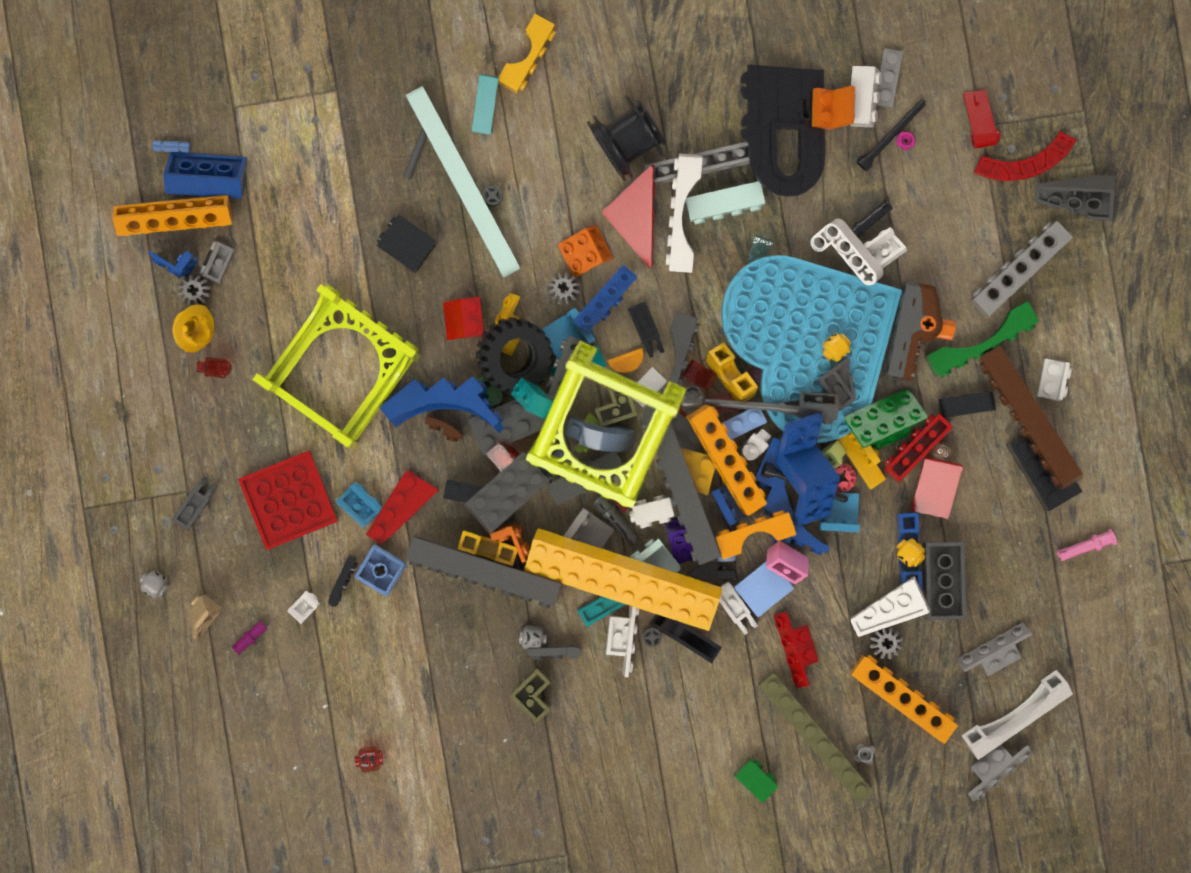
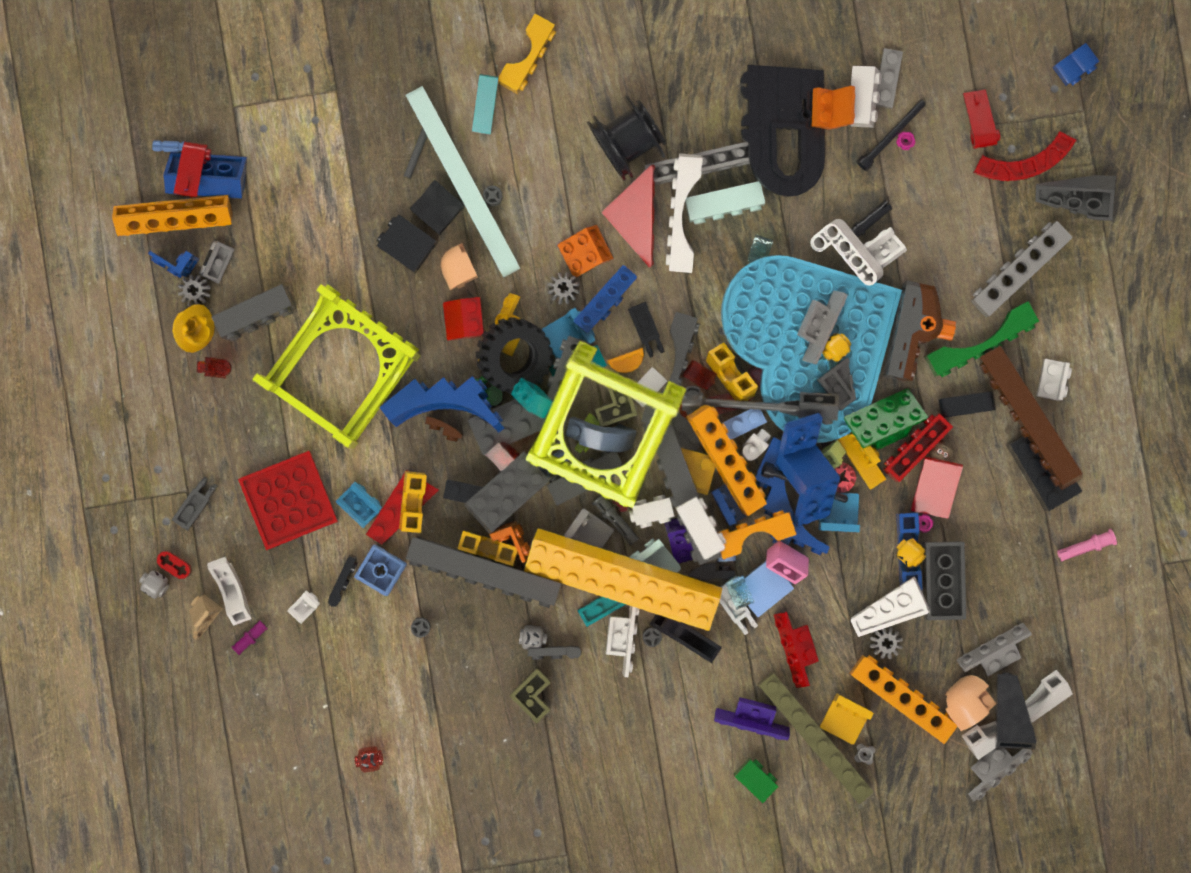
(176, 561): none -> red beam
(190, 168): none -> red door
(231, 590): none -> white arch
(254, 312): none -> dark grey brick
(412, 498): none -> yellow arch
(419, 630): none -> dark grey wheel
(437, 207): none -> black brick
(457, 267): none -> light nougat brick
(701, 527): none -> white brick
(739, 592): none -> clear light blue bracket
(753, 717): none -> dark purple bracket
(819, 325): none -> light grey bracket
(845, 719): none -> yellow bracket
(928, 523): none -> dark pink plate
(968, 701): none -> light nougat brick
(1012, 716): none -> black slope
(1076, 64): none -> blue brick

